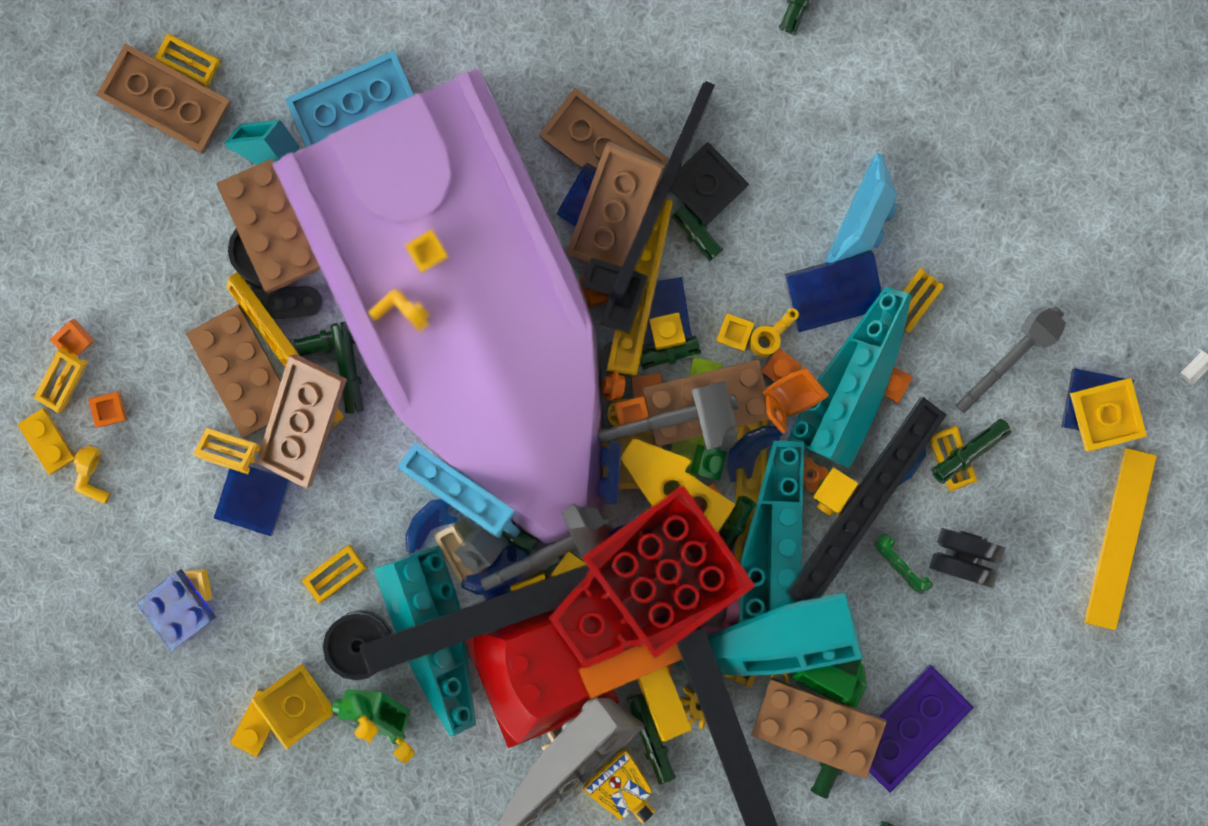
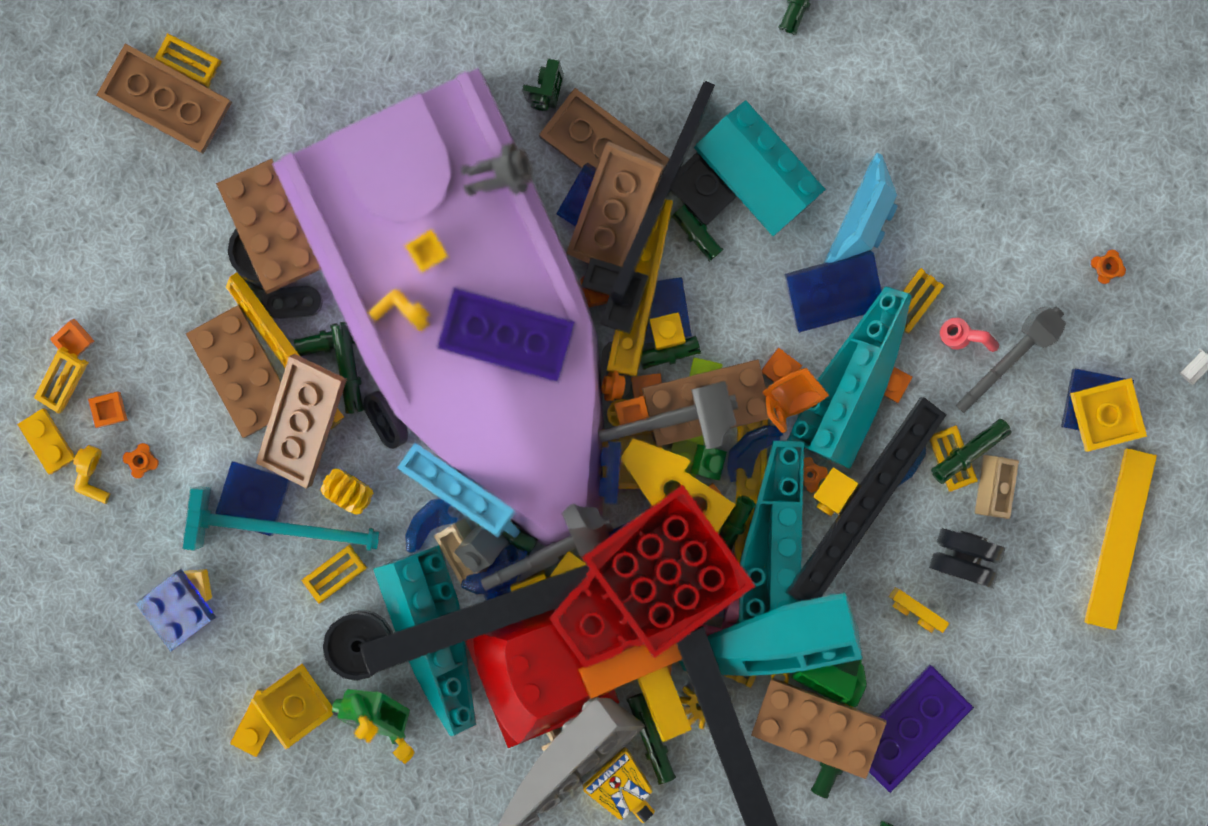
(149, 462): none -> orange plate
(201, 518): none -> teal tile
(222, 461): yellow tile -> none
(262, 141): teal slope -> none
(346, 491): none -> yellow gear
(349, 97): medium azure plate -> none
(385, 422): none -> black plate
(505, 335): none -> dark purple tile
(511, 170): none -> dark grey piece
(550, 80): none -> dark green bracket
(735, 332): yellow plate -> none
(759, 168): none -> teal slope
(771, 334): yellow plate -> none
(884, 547): green piece -> none
(928, 619): none -> yellow plate
(965, 335): none -> coral plate
(996, 486): none -> tan slope
(1113, 259): none -> orange plate

